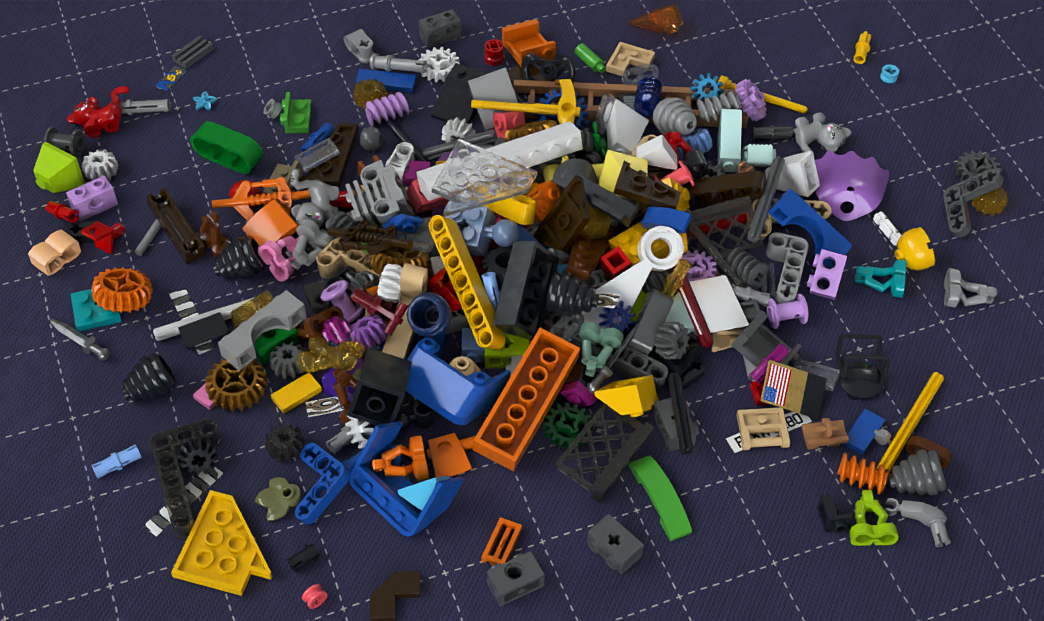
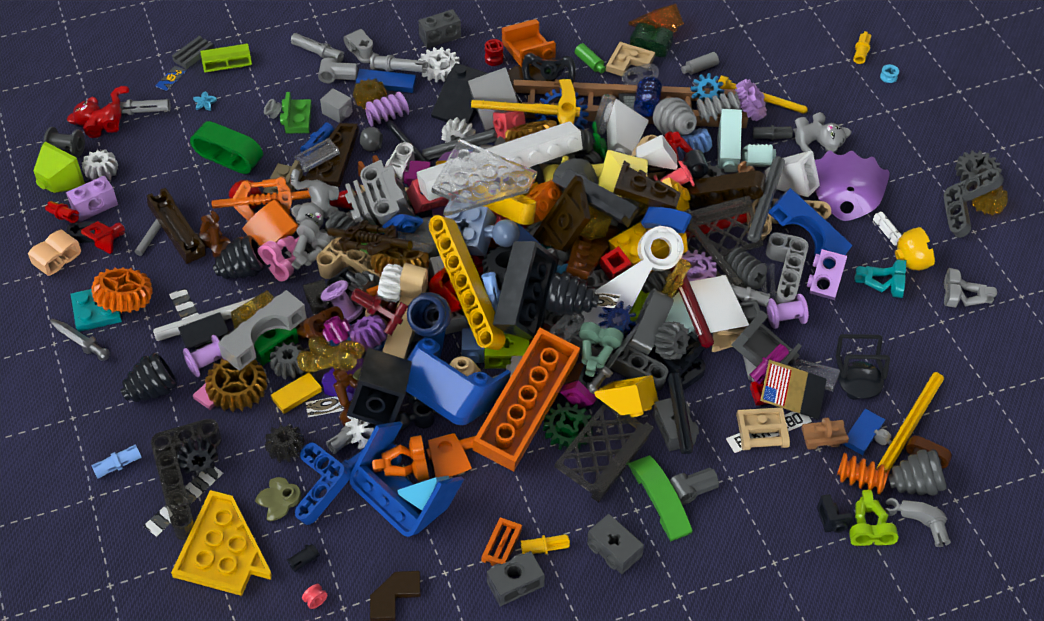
(203, 356): none -> lavender hose
(226, 58): none -> lime piece
(323, 50): none -> light grey pin
(332, 70): none -> light grey piece
(336, 105): none -> light grey brick
(543, 544): none -> yellow axle
(653, 39): none -> clear green brick
(695, 484): none -> dark grey piece
(700, 63): none -> light grey cylinder

